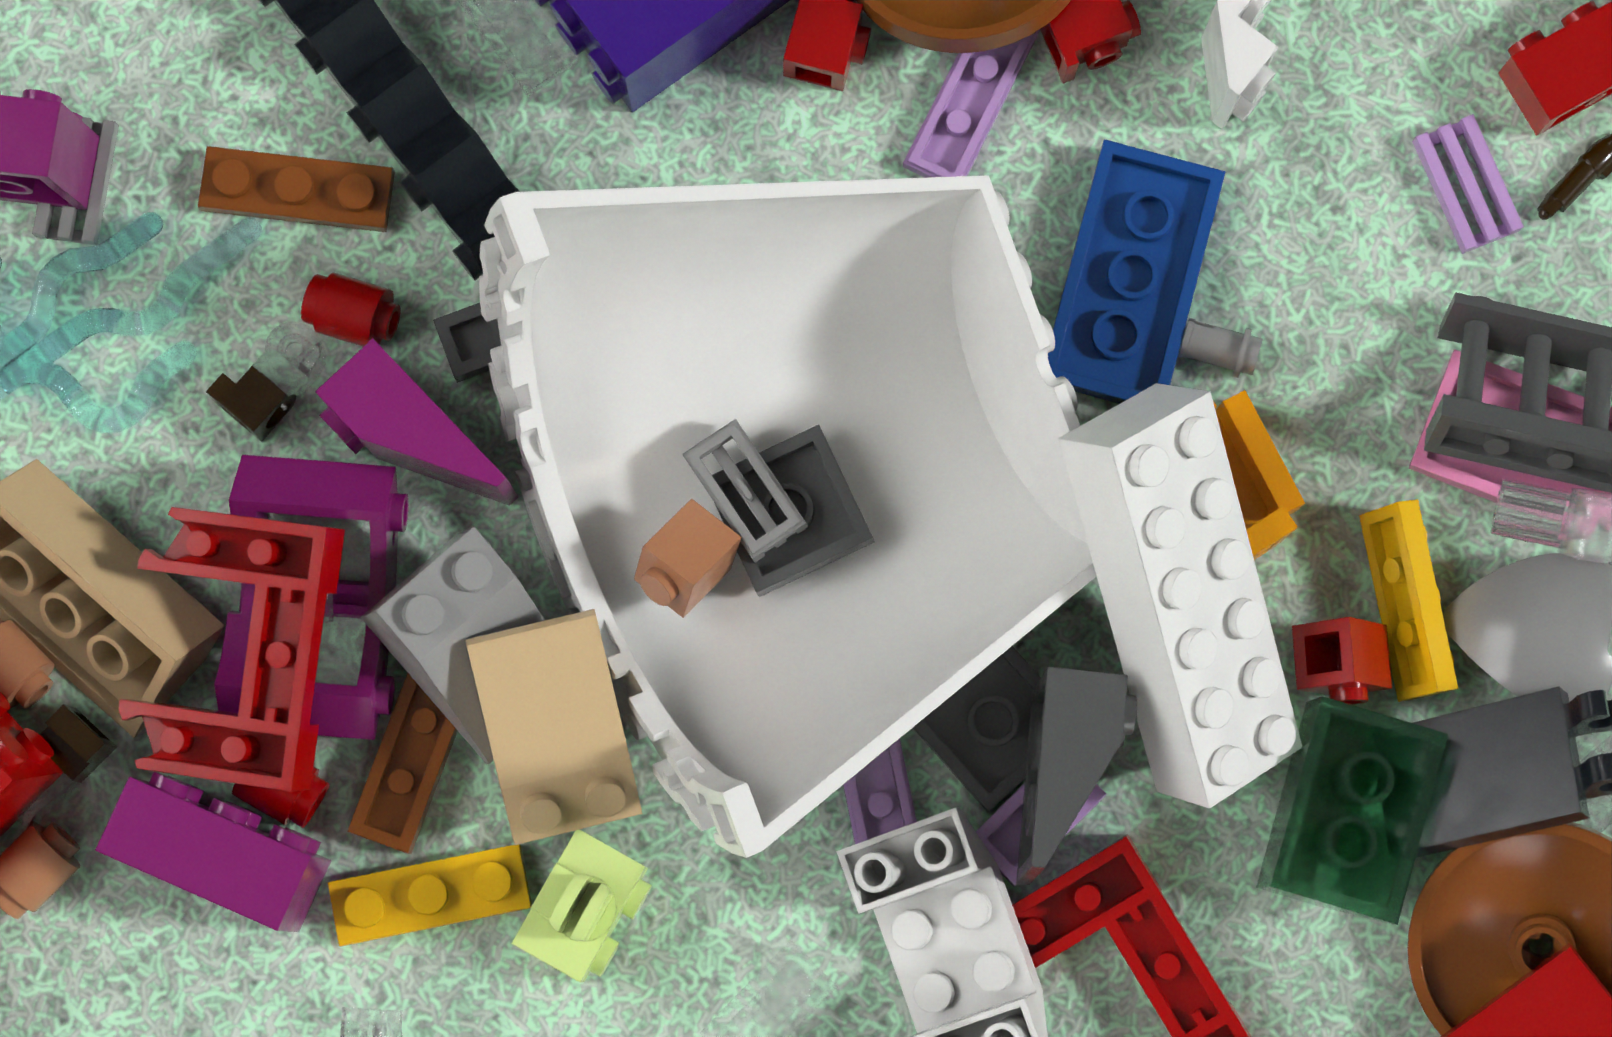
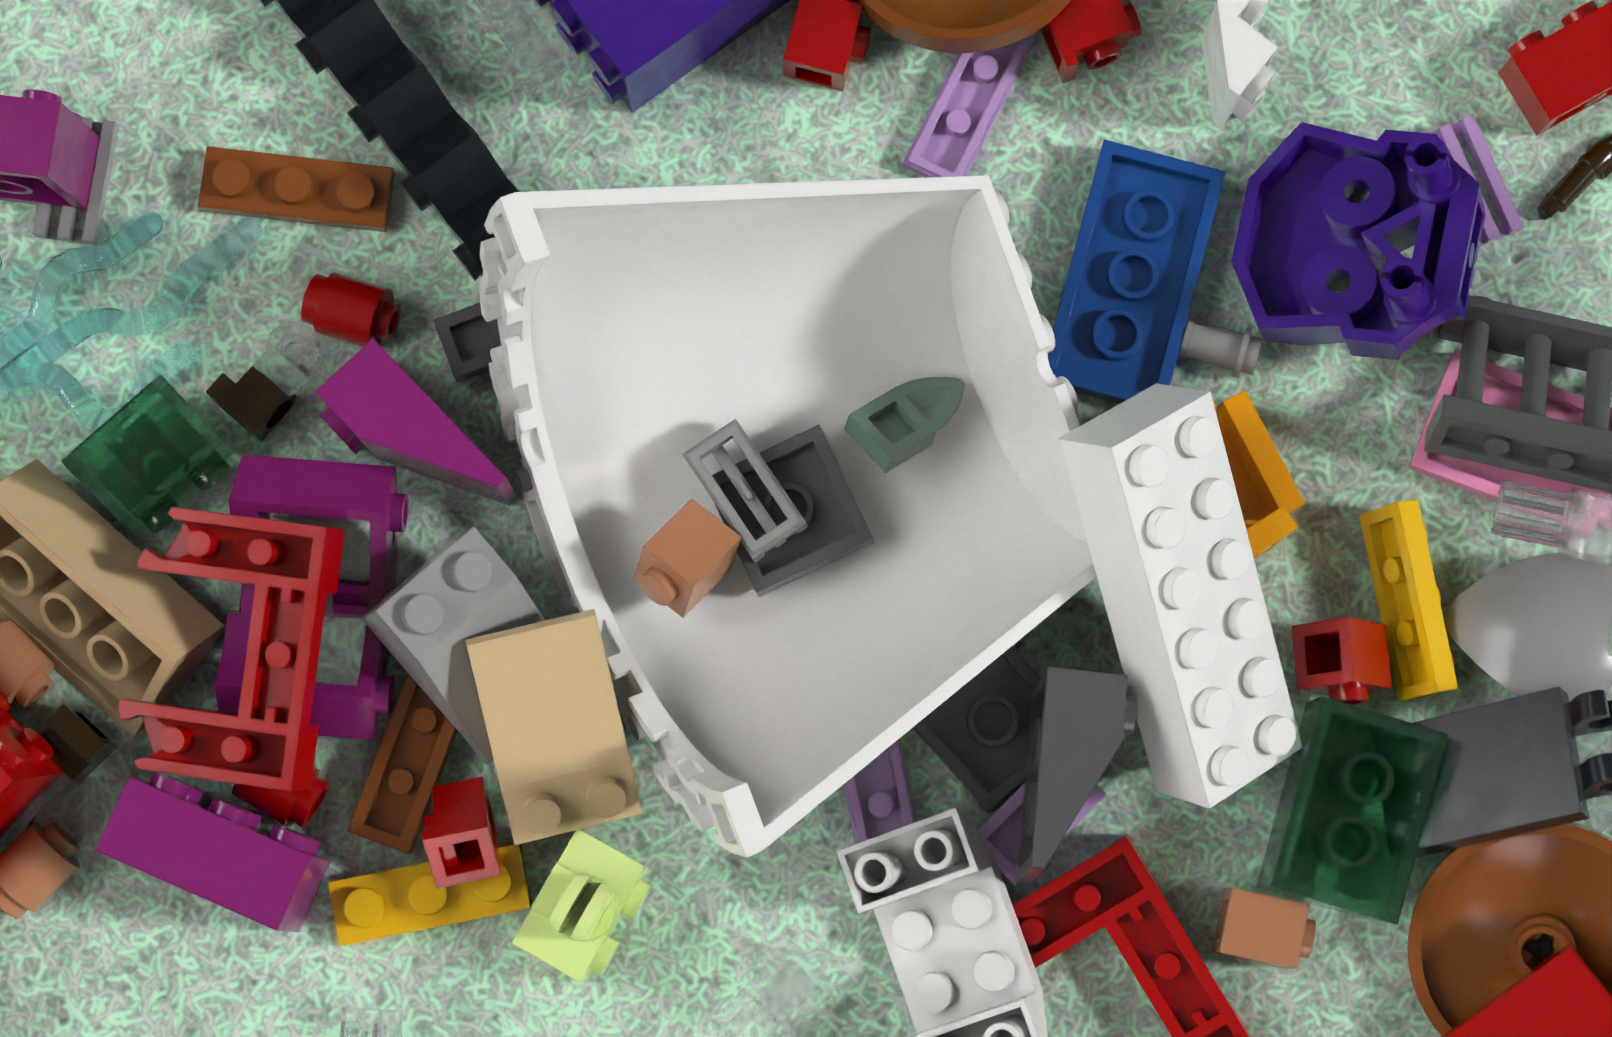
(150, 457): none -> clear green slope
(461, 834): none -> red brick
(904, 419): none -> sand green plate
(1263, 928): none -> nougat brick
(1305, 234): none -> dark purple brick

